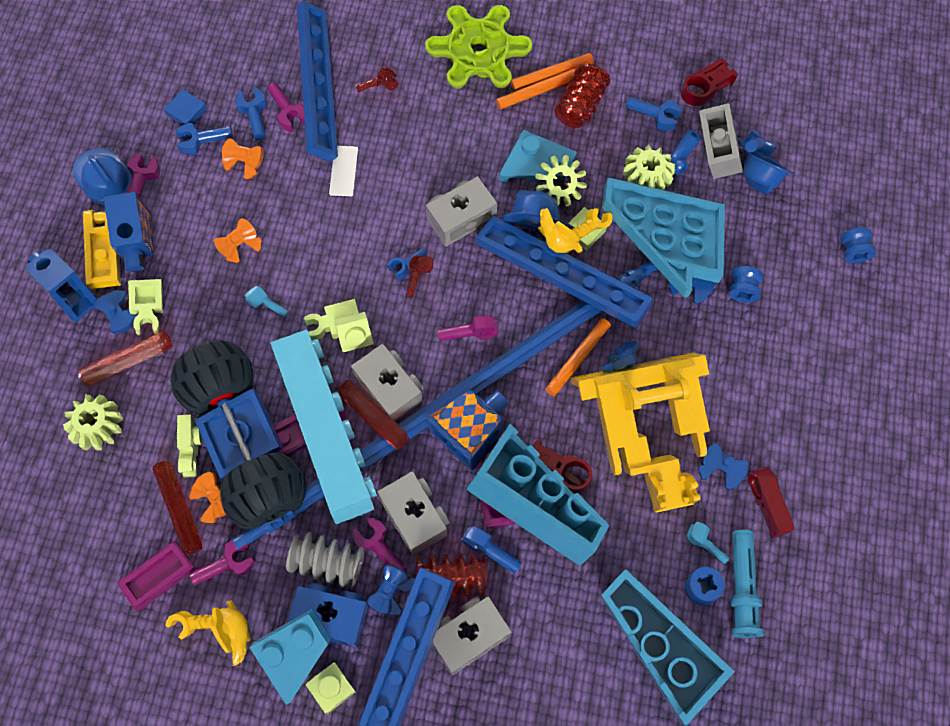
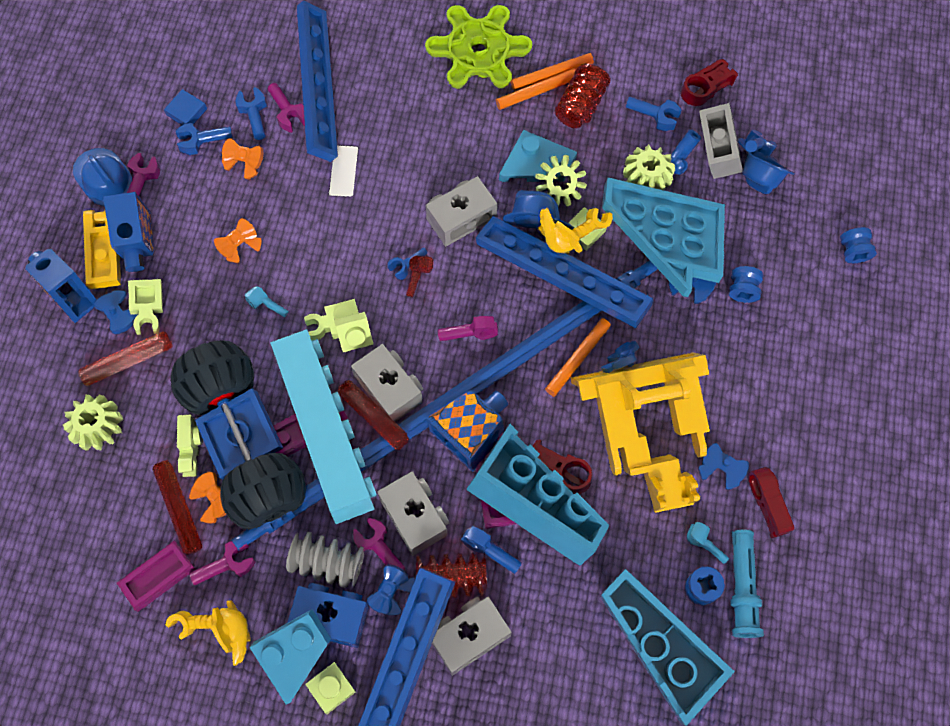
(385, 77): clear red hand -> none

